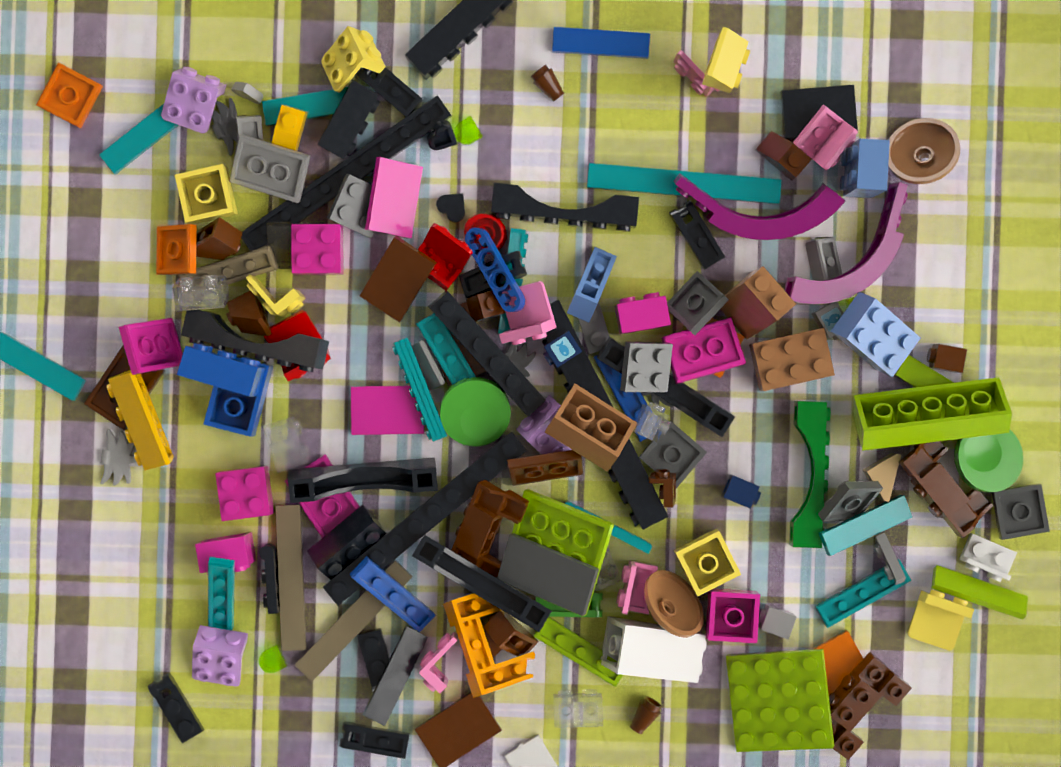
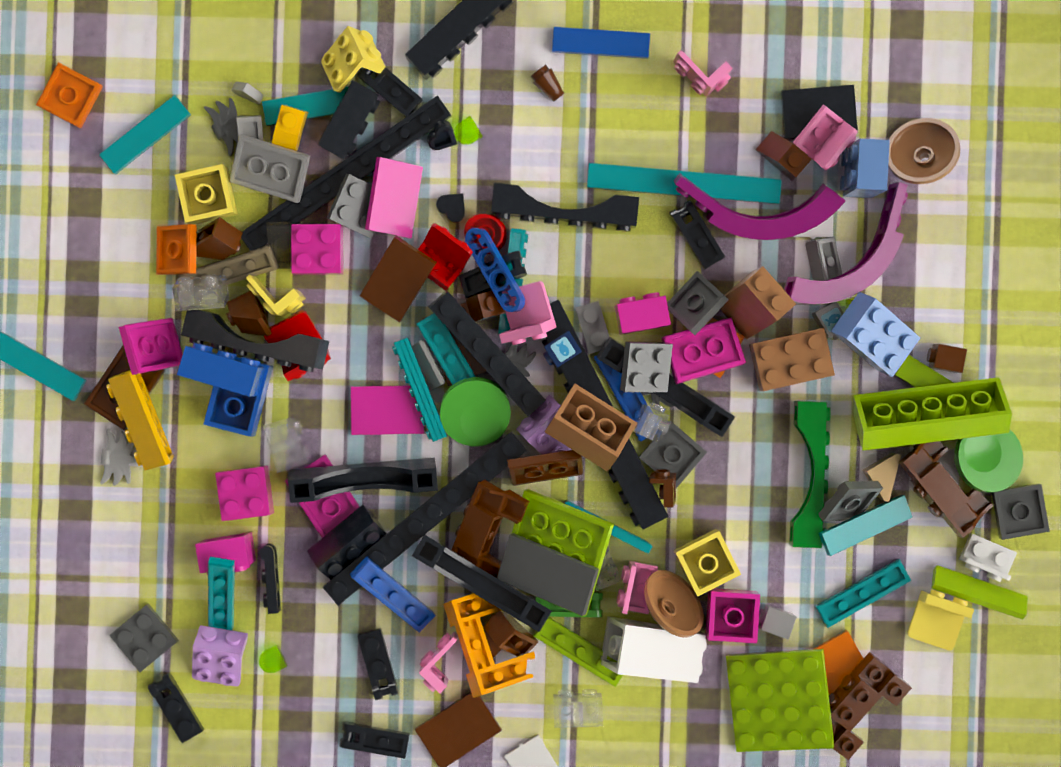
(144, 637): none -> dark grey plate
(191, 99): lavender bracket -> none
(291, 577): dark tan tile -> none
(347, 627): dark tan tile -> none
(395, 676): tile -> none
(591, 284): medium blue slope -> none
(645, 714): reddish brown cone -> none
(726, 61): light yellow slope -> none
(741, 491): dark blue brick -> none
(892, 569): light grey plate -> none

